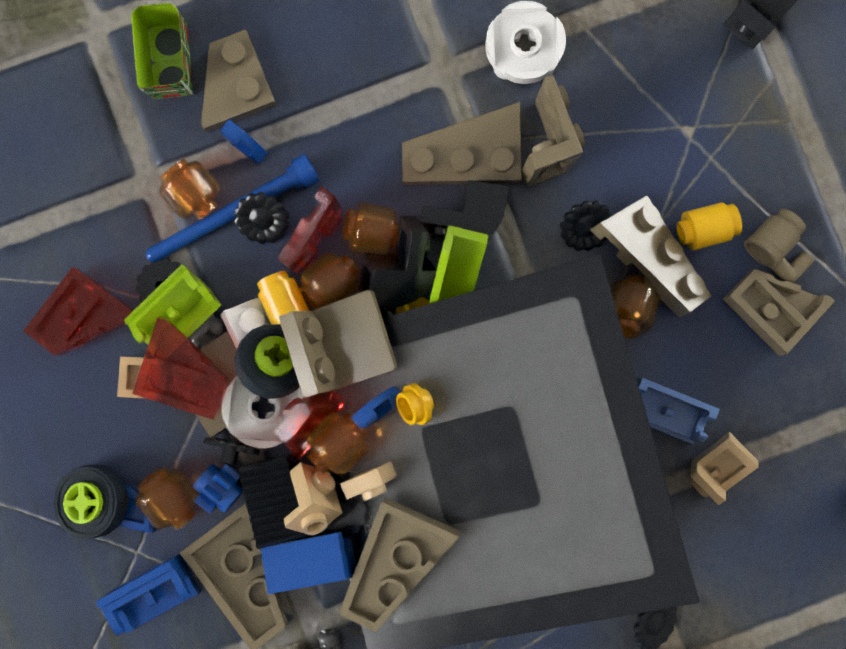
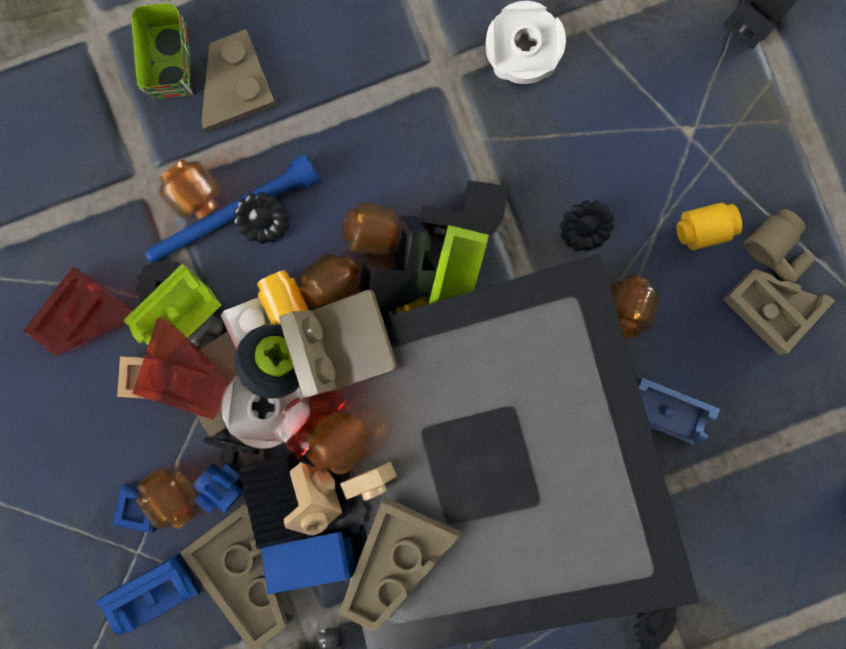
(86, 516): black wheel -> none
(243, 142): blue tile -> none
(323, 221): clear red wing -> none
(376, 408): blue tile -> none
(415, 404): yellow plate -> none
(473, 150): dark tan wing -> none
(564, 140): dark tan bracket -> none
(655, 252): wing -> none
(721, 467): tan bracket -> none

